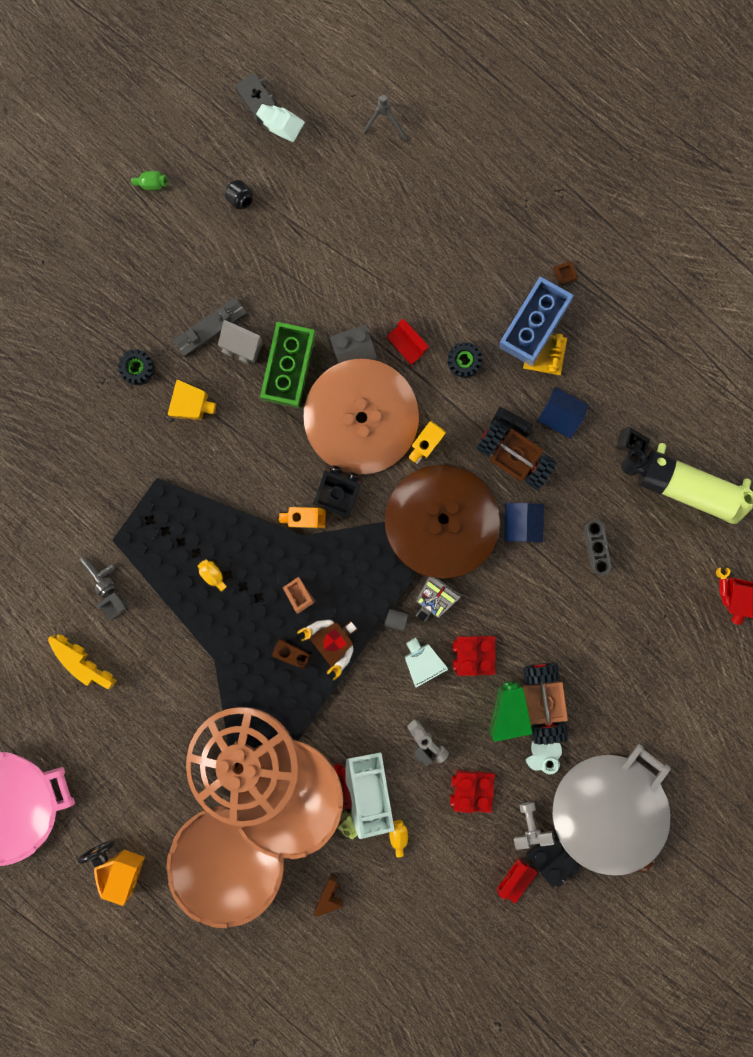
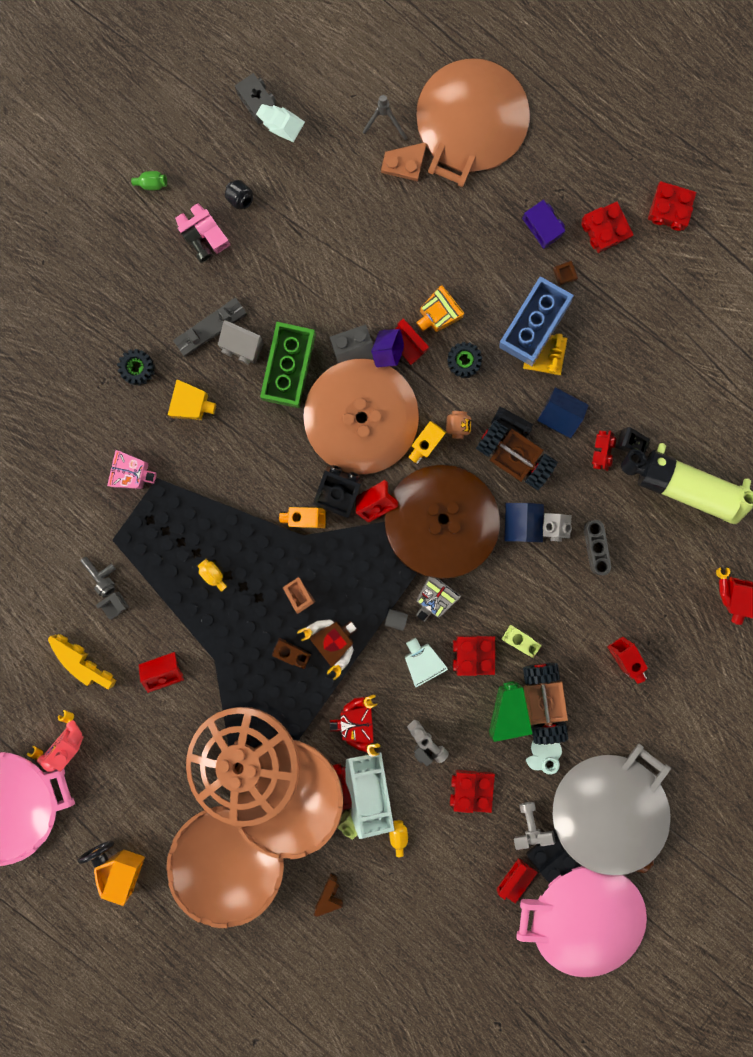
(63, 748): none -> coral torso
(129, 472): none -> bright pink torso
(160, 672): none -> red panel
(202, 227): none -> bright pink hips
(357, 724): none -> red torso
(375, 502): none -> red panel
(389, 348): none -> dark purple piece
(404, 161): none -> nougat wing
(439, 311): none -> light orange torso
(458, 424): none -> nougat head
(472, 117): none -> nougat dish
(521, 641): none -> yellowish green leg
(544, 224): none -> dark purple brick
(557, 526): none -> light grey brick
(586, 922): none -> bright pink dish
(606, 227): none -> red plate
(606, 443): none -> red hinge
(628, 659): none -> red torso
(672, 206): none -> red plate

